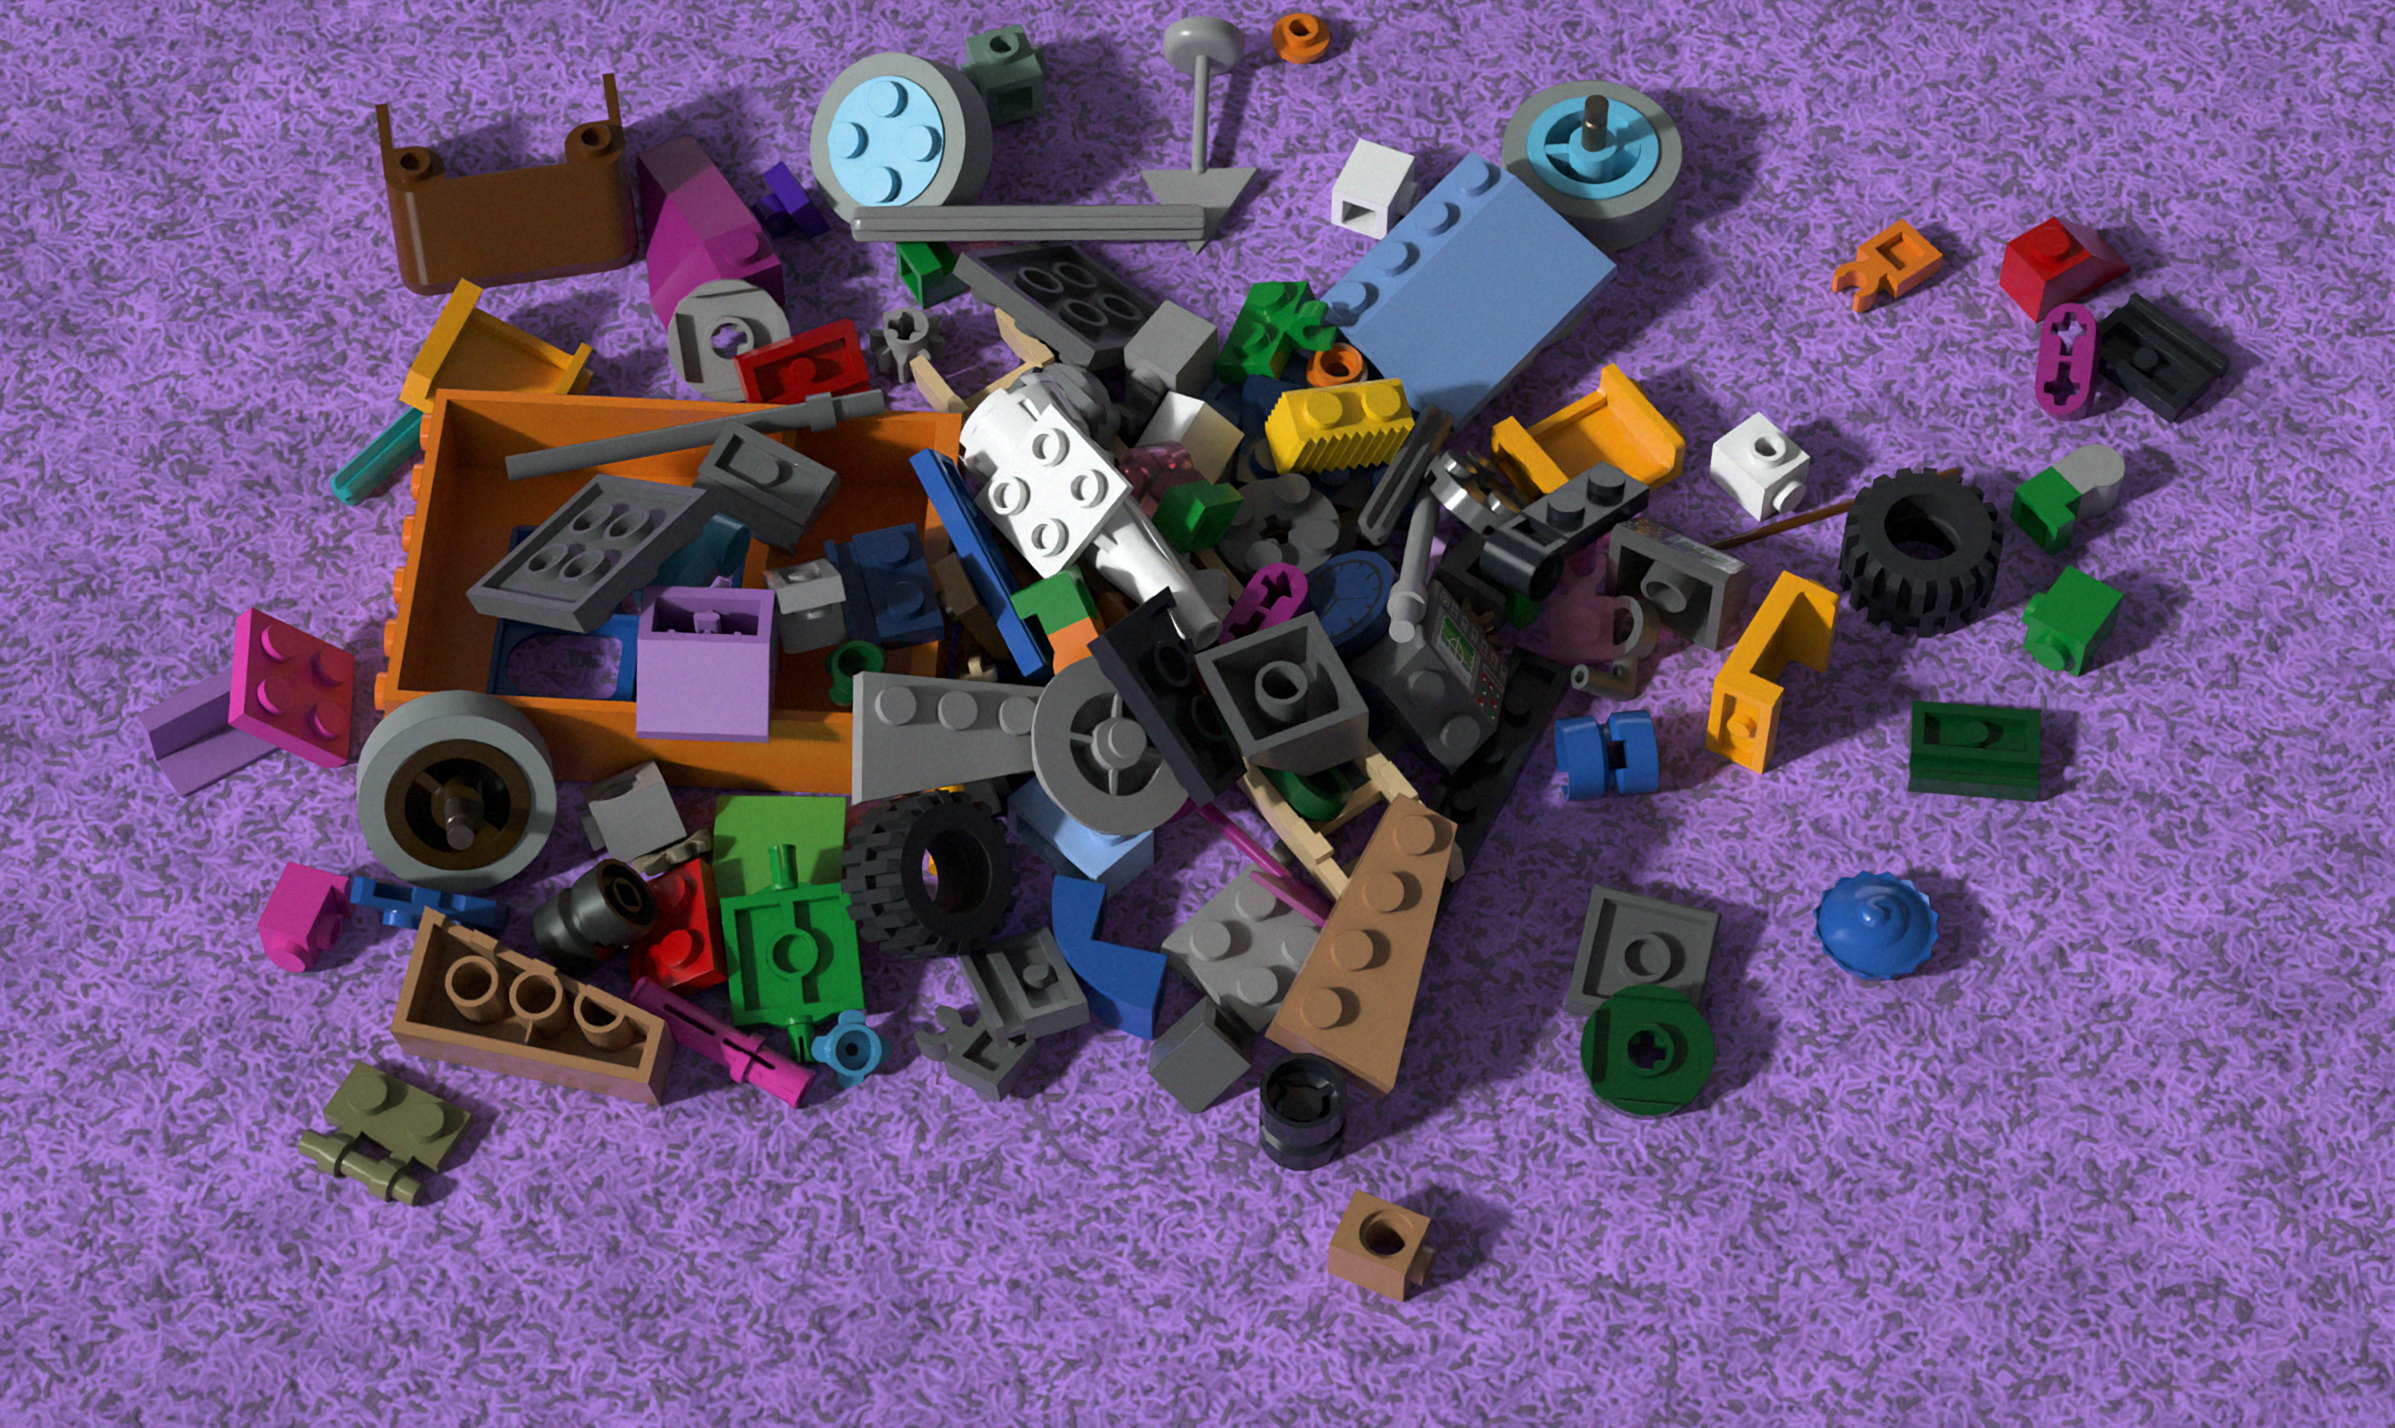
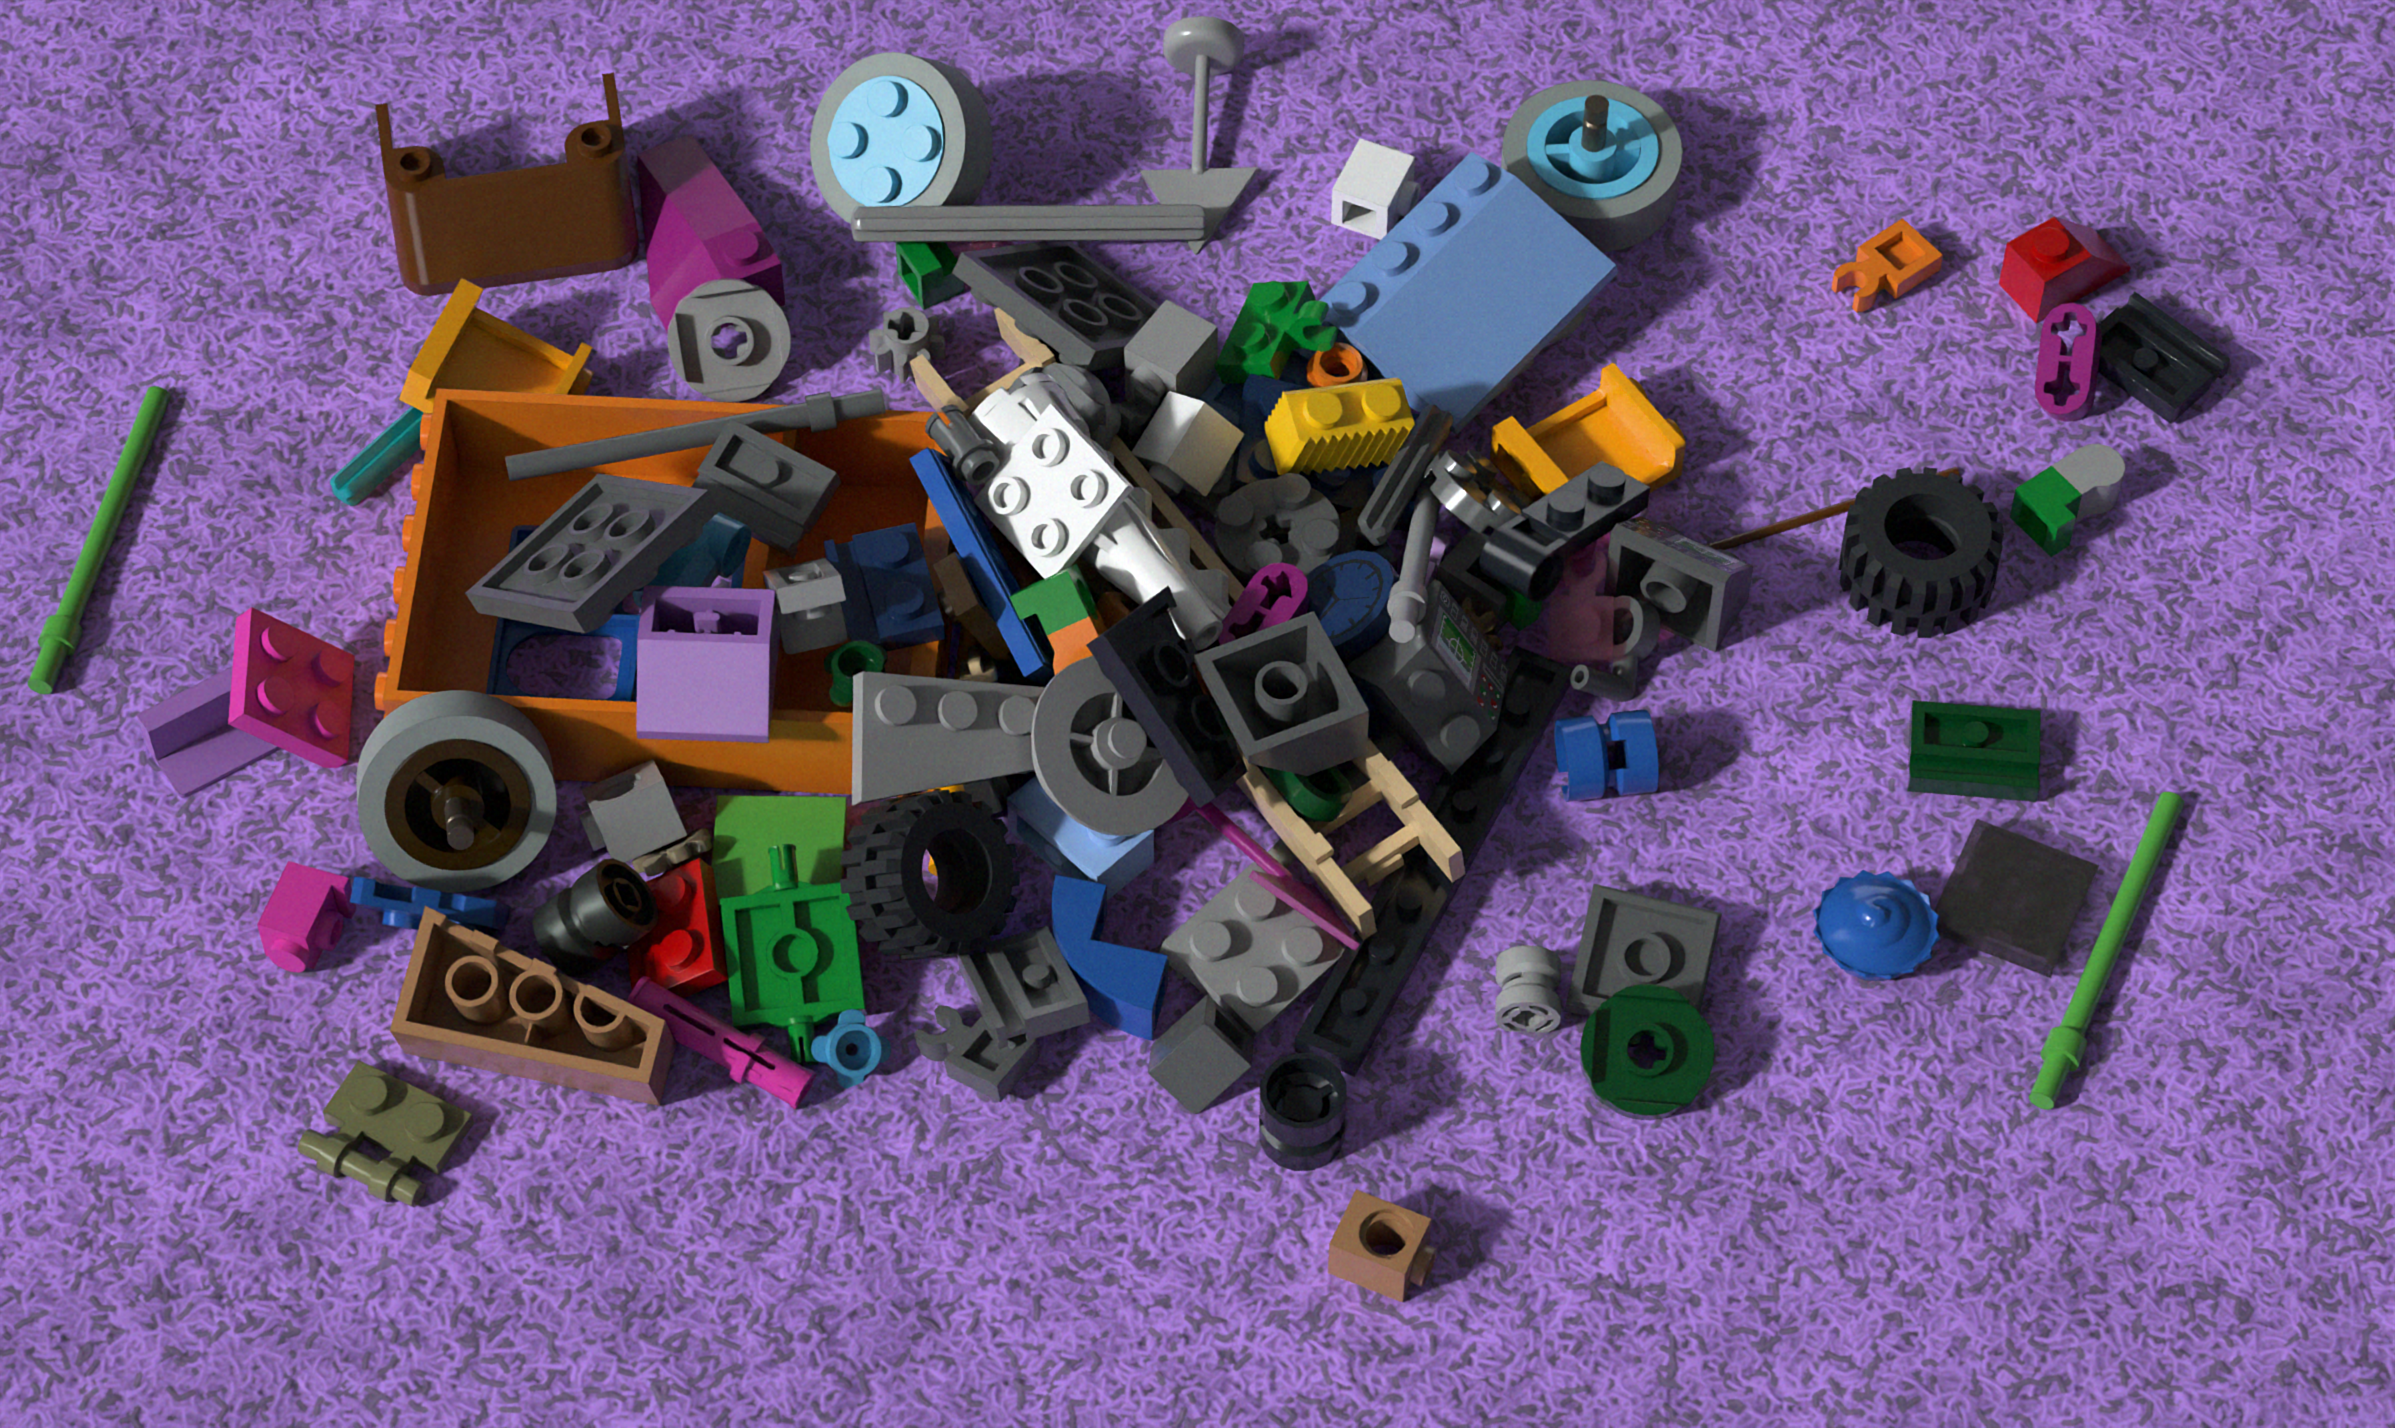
(62, 630): none -> bright green bar
(788, 207): dark purple tile -> none
(804, 365): red plate -> none
(970, 455): none -> dark grey pin
(1006, 73): sand green brick -> none
(1178, 496): leg -> none
(1300, 48): orange plate -> none
(1369, 957): medium nougat wedge -> none
(1528, 985): none -> light grey wheel
(1745, 707): light orange panel -> none
(1760, 467): white brick -> none
(2014, 897): none -> clear smoke tile
(2066, 1043): none -> bright green bar
(2070, 621): green brick -> none

